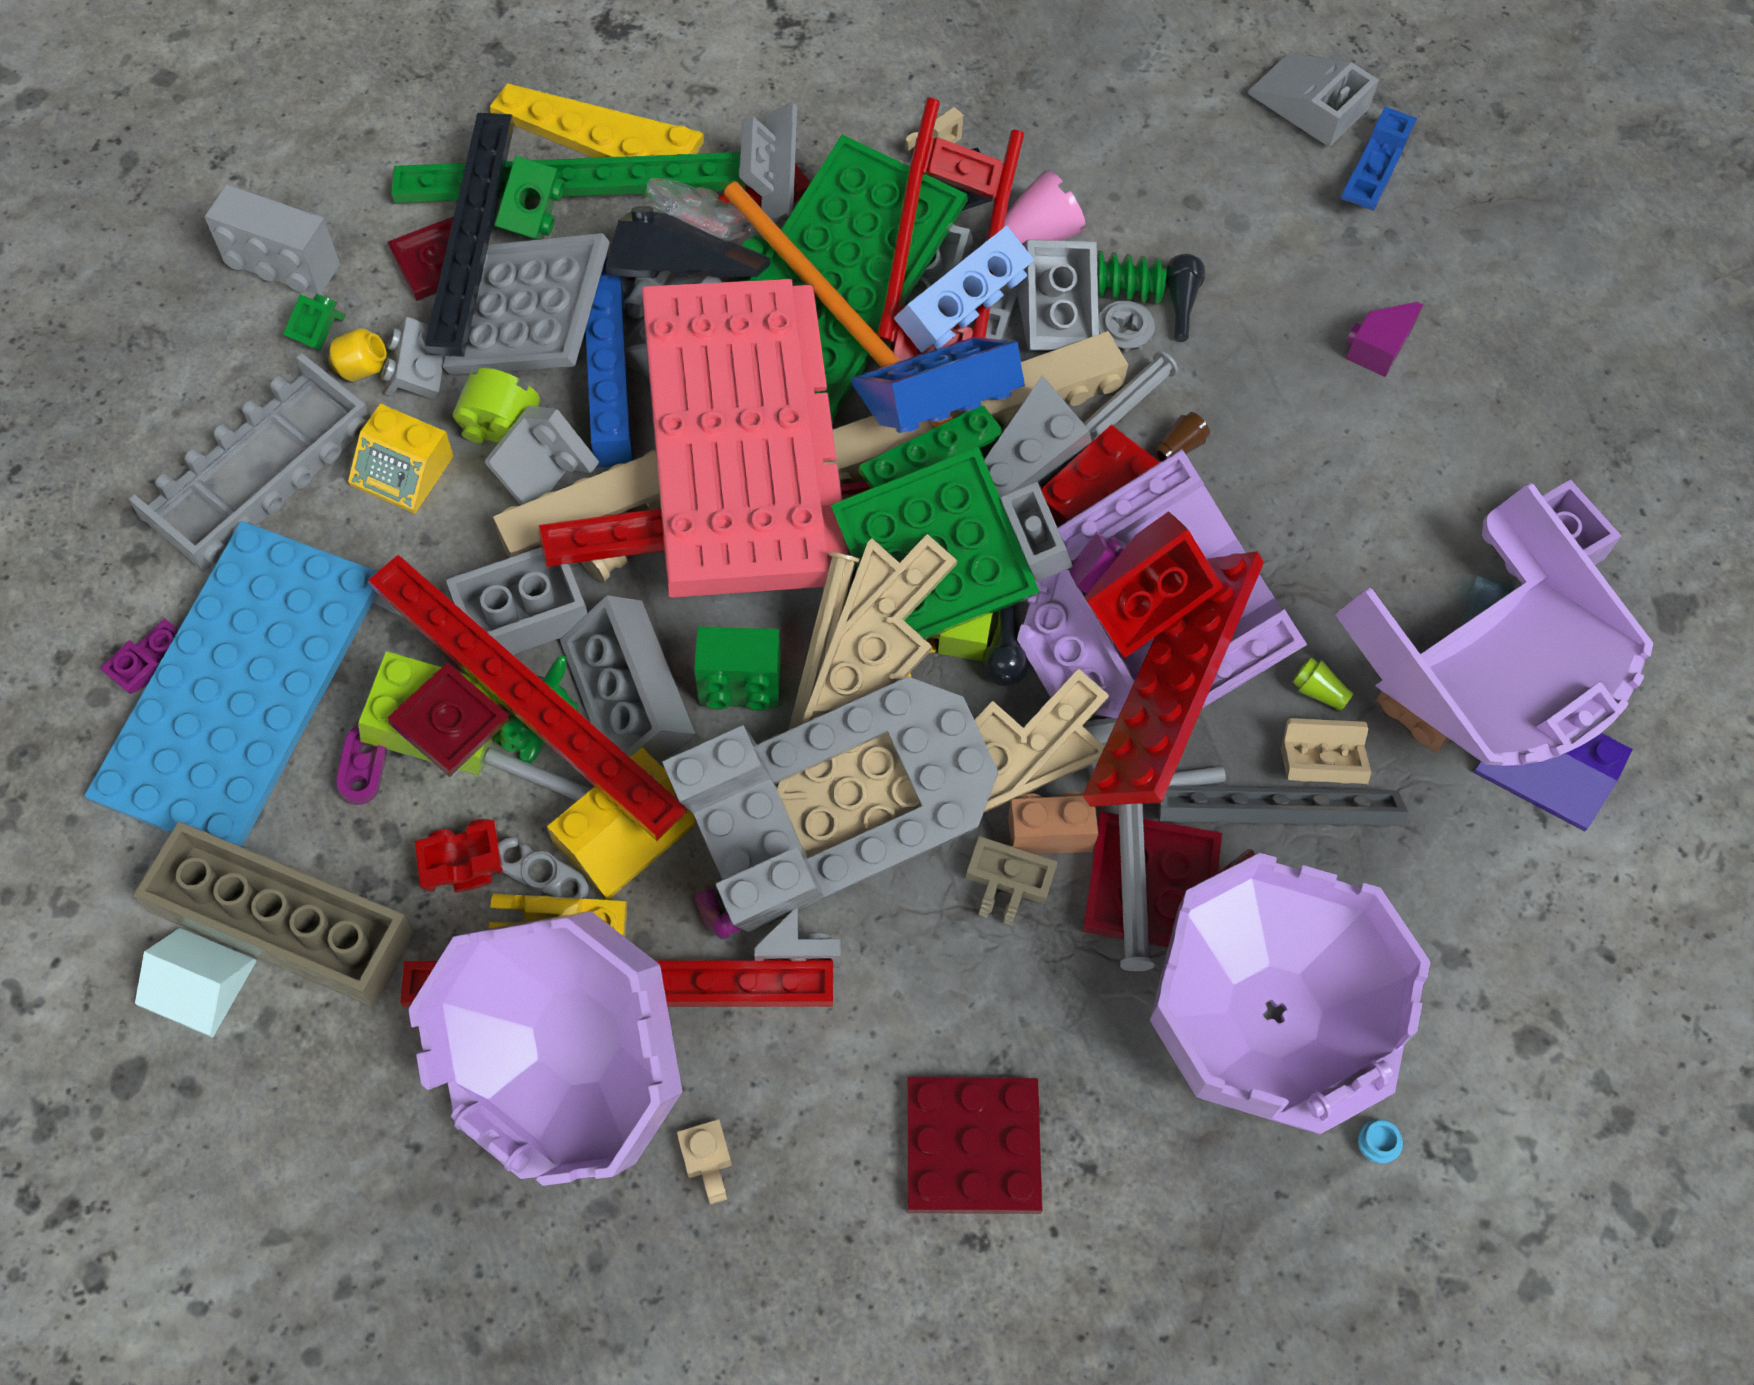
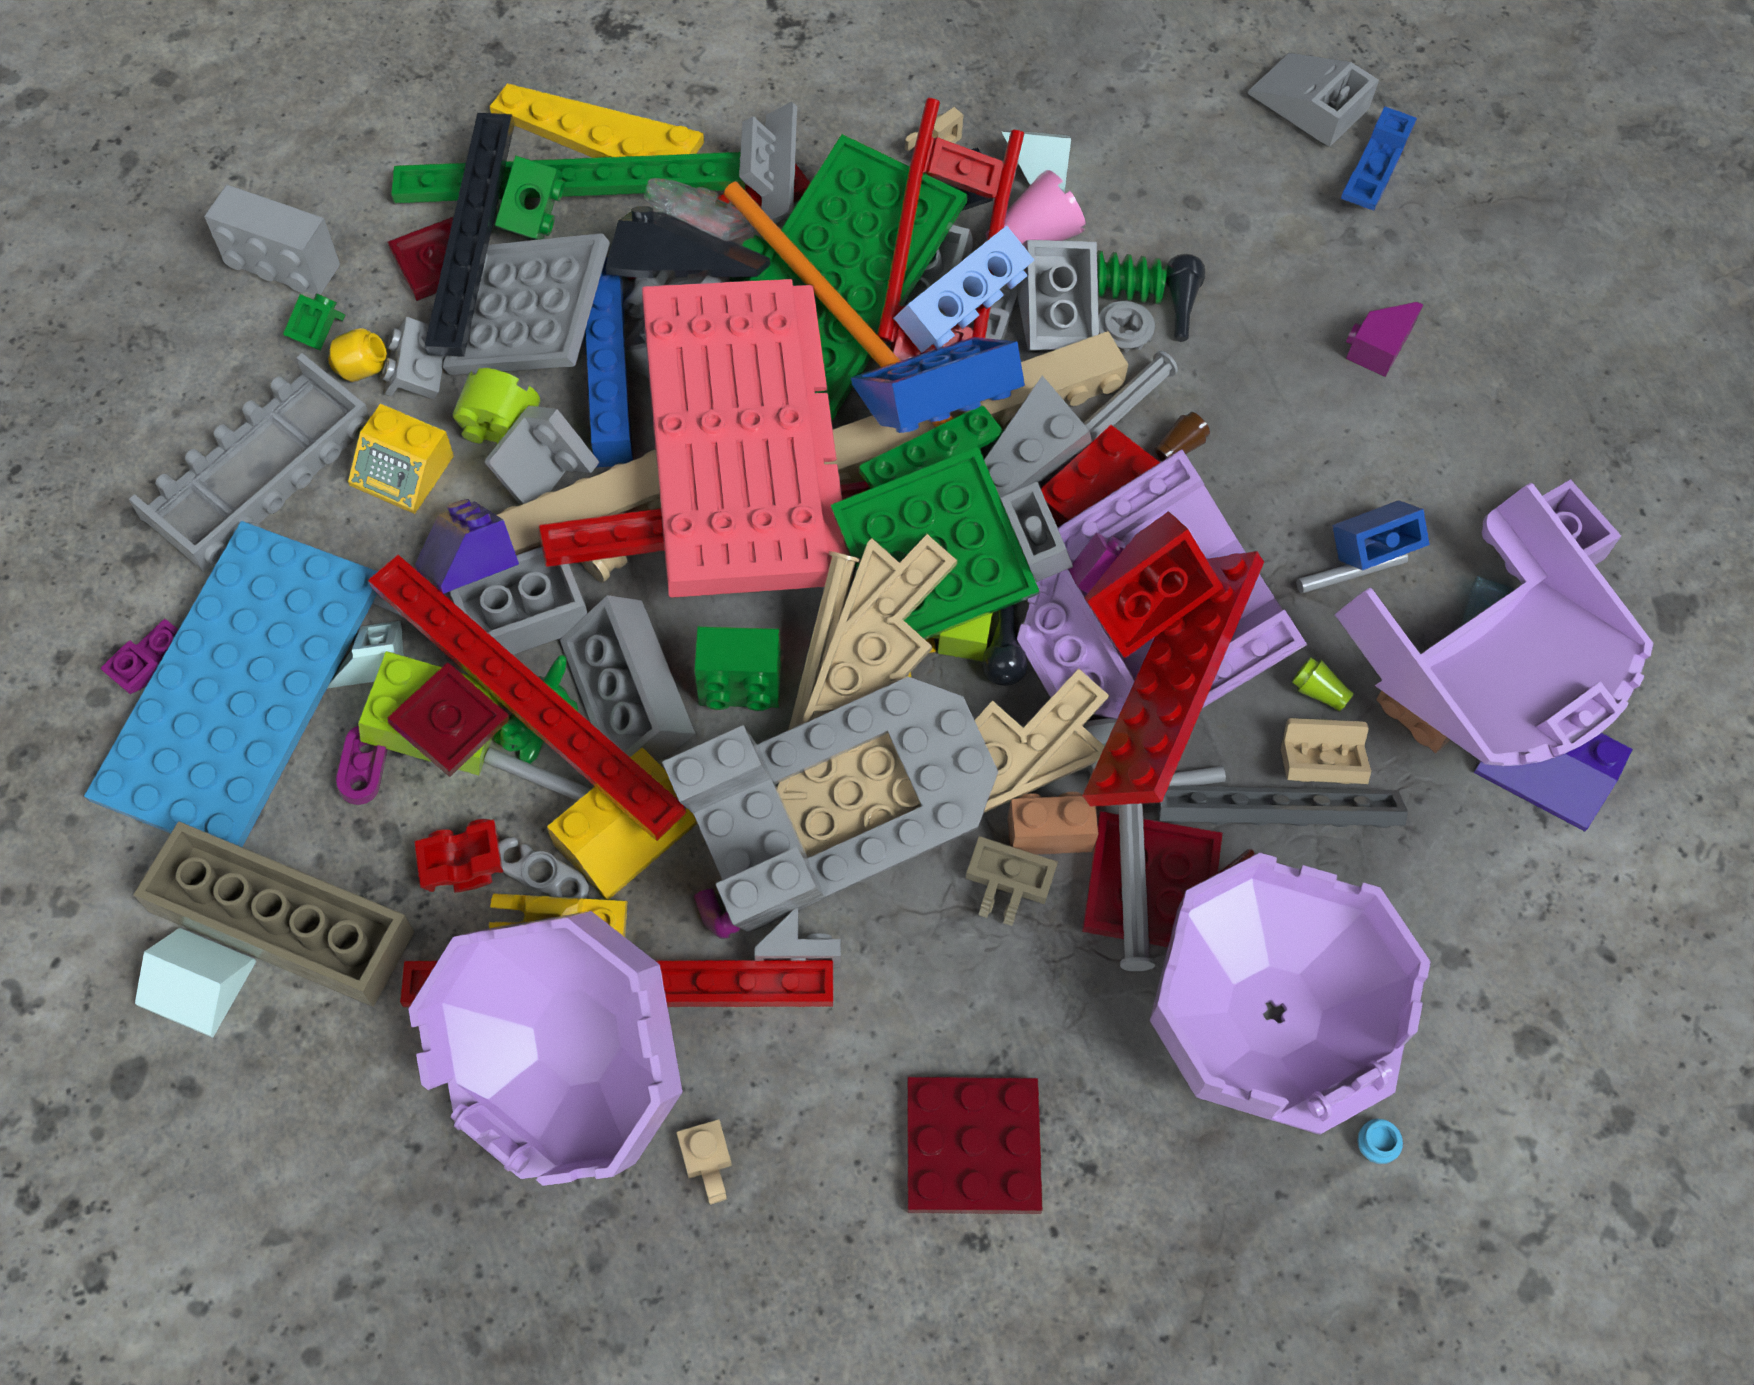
(368, 652): none -> light aqua slope
(465, 547): none -> dark purple slope
(1044, 153): none -> light aqua slope
(1342, 574): none -> light grey bar
(1381, 535): none -> blue brick

